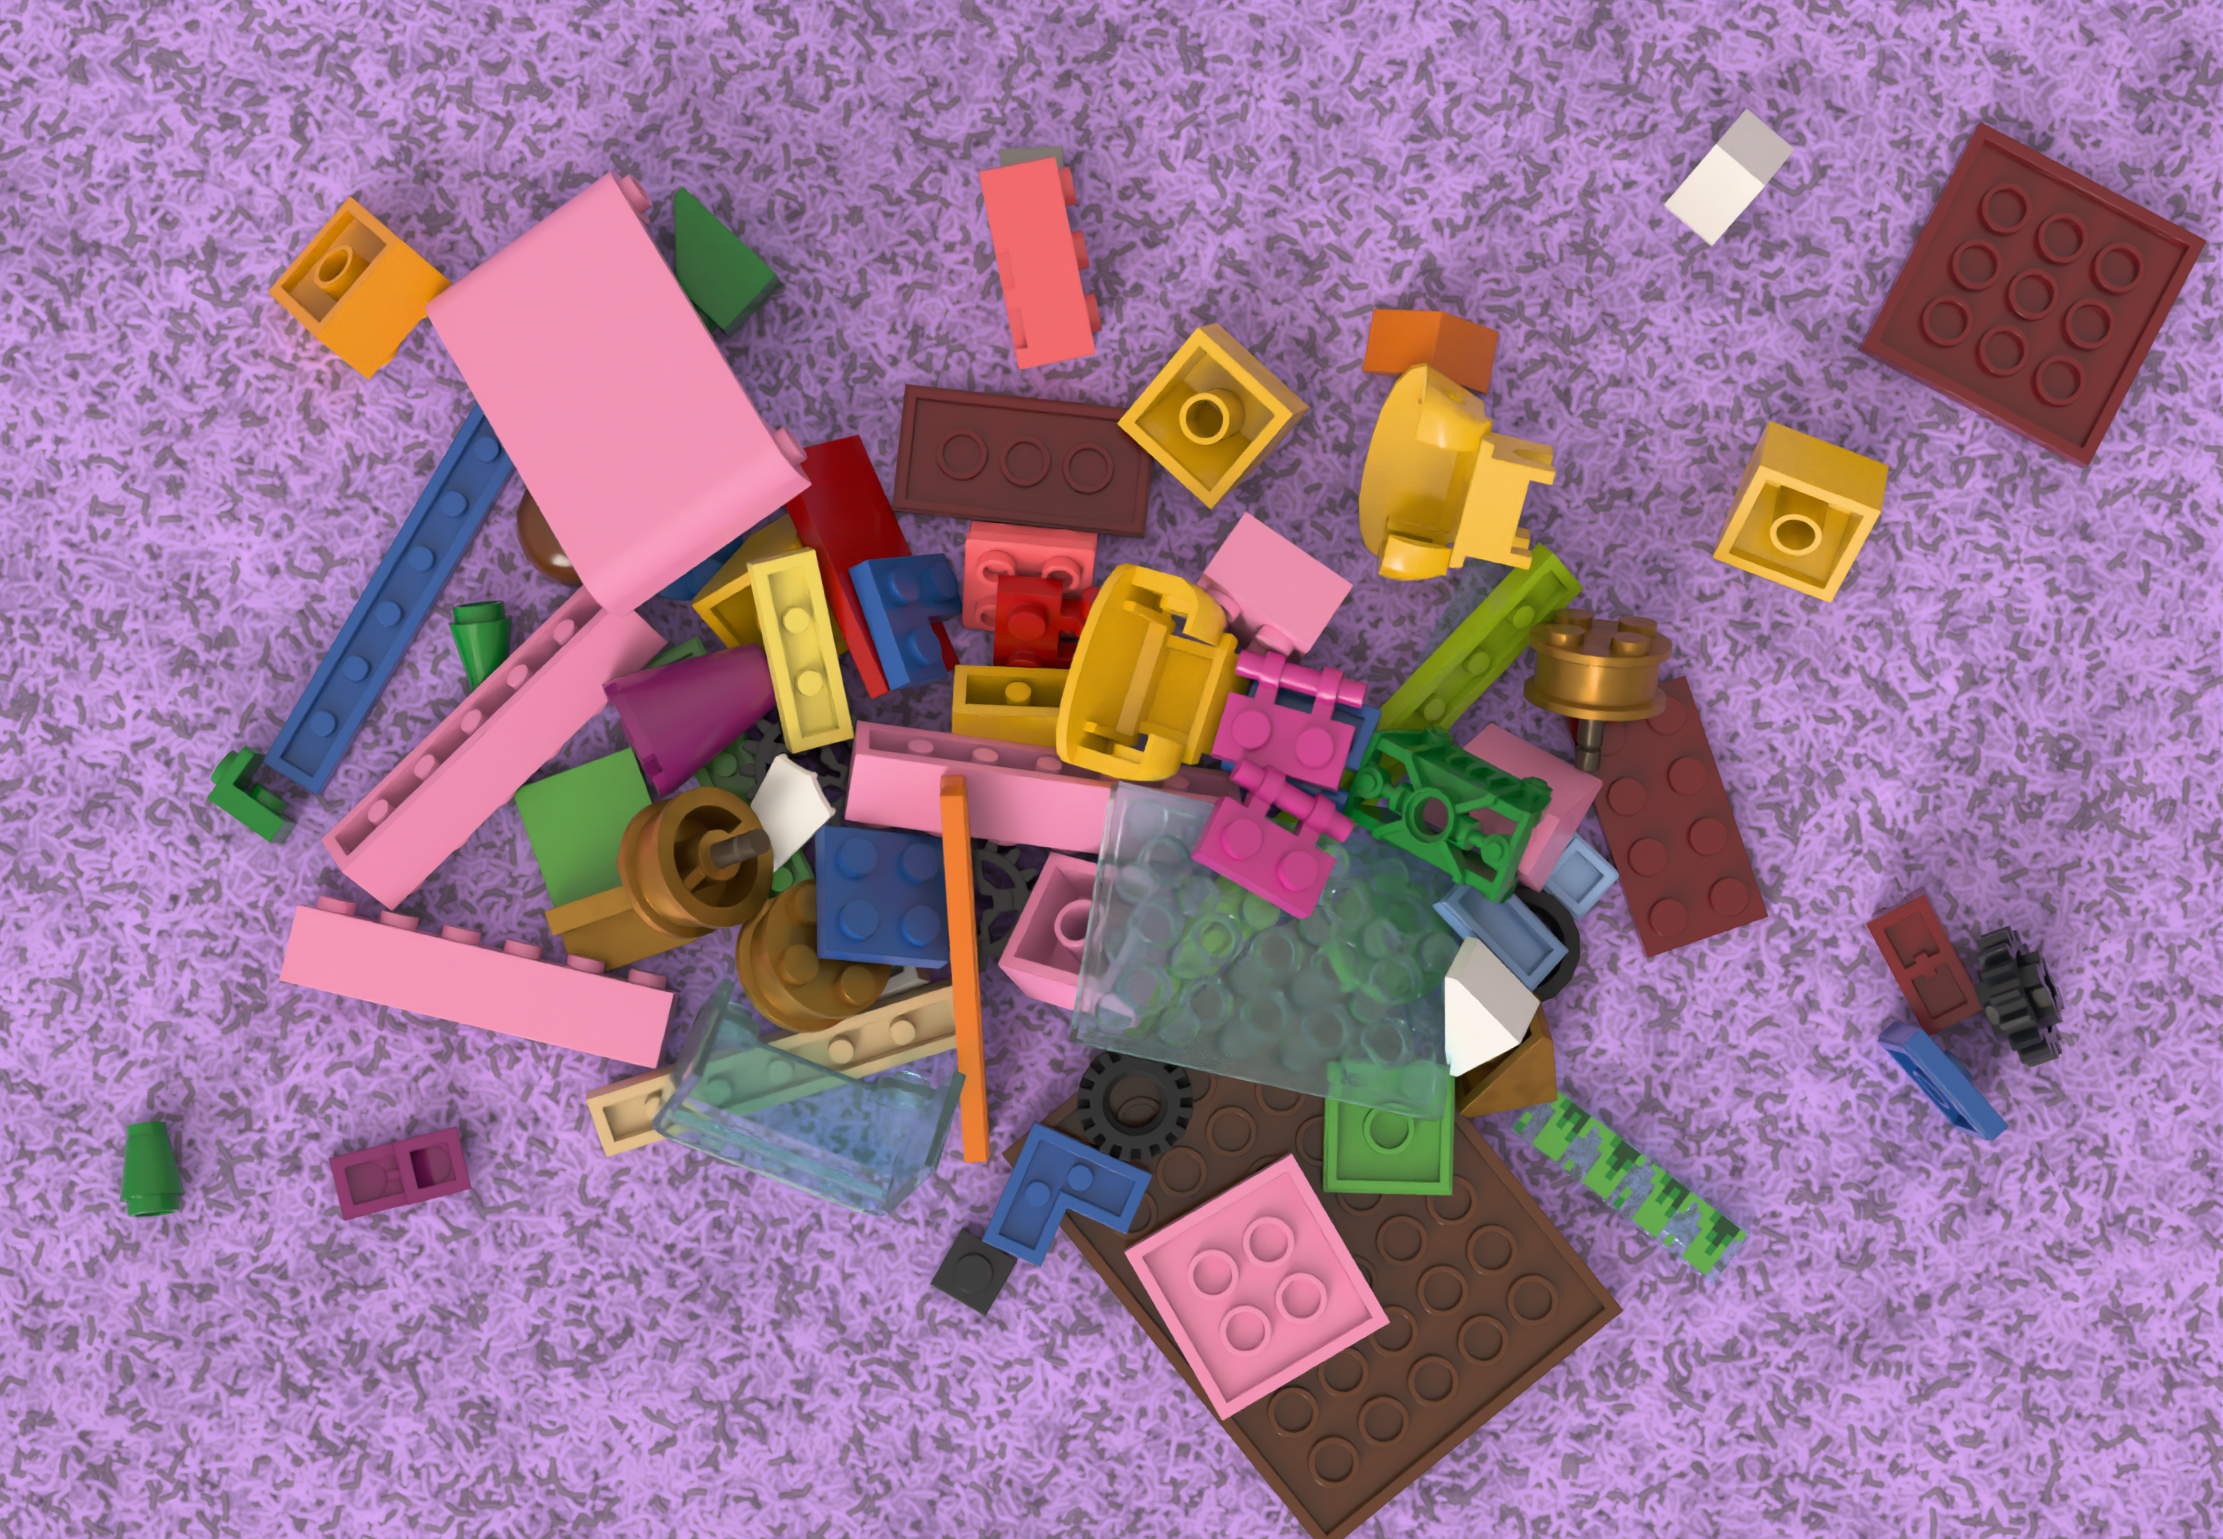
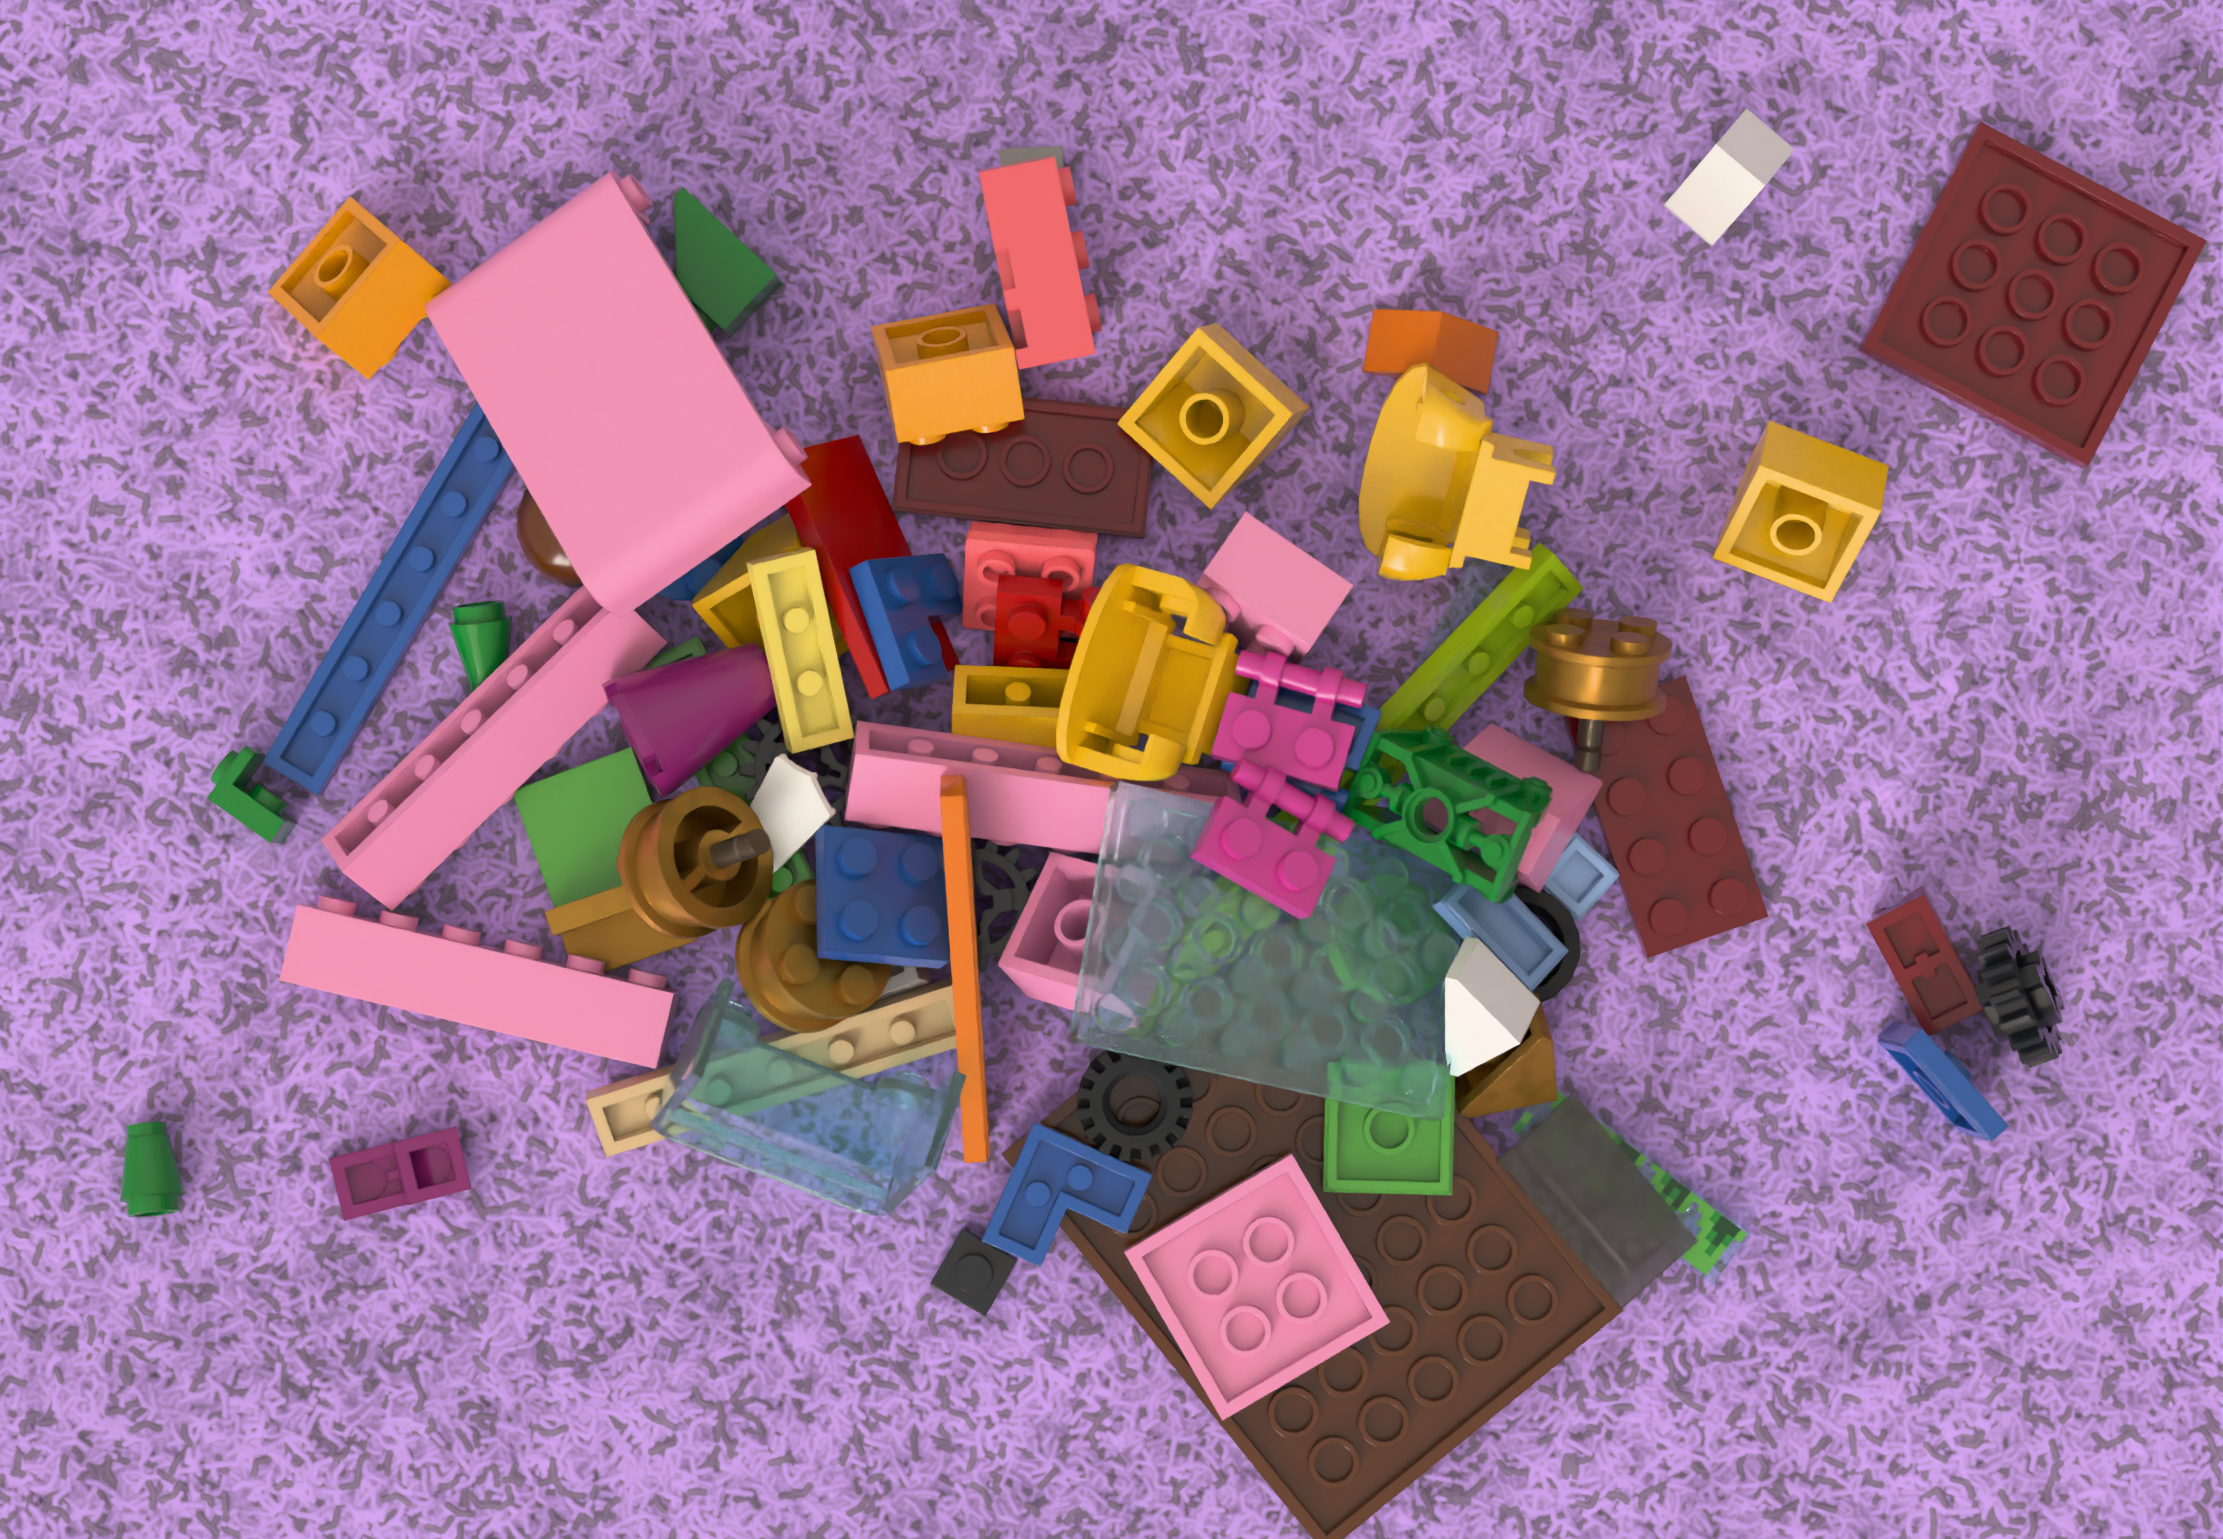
(948, 374): none -> light orange slope
(1597, 1200): none -> clear smoke piece

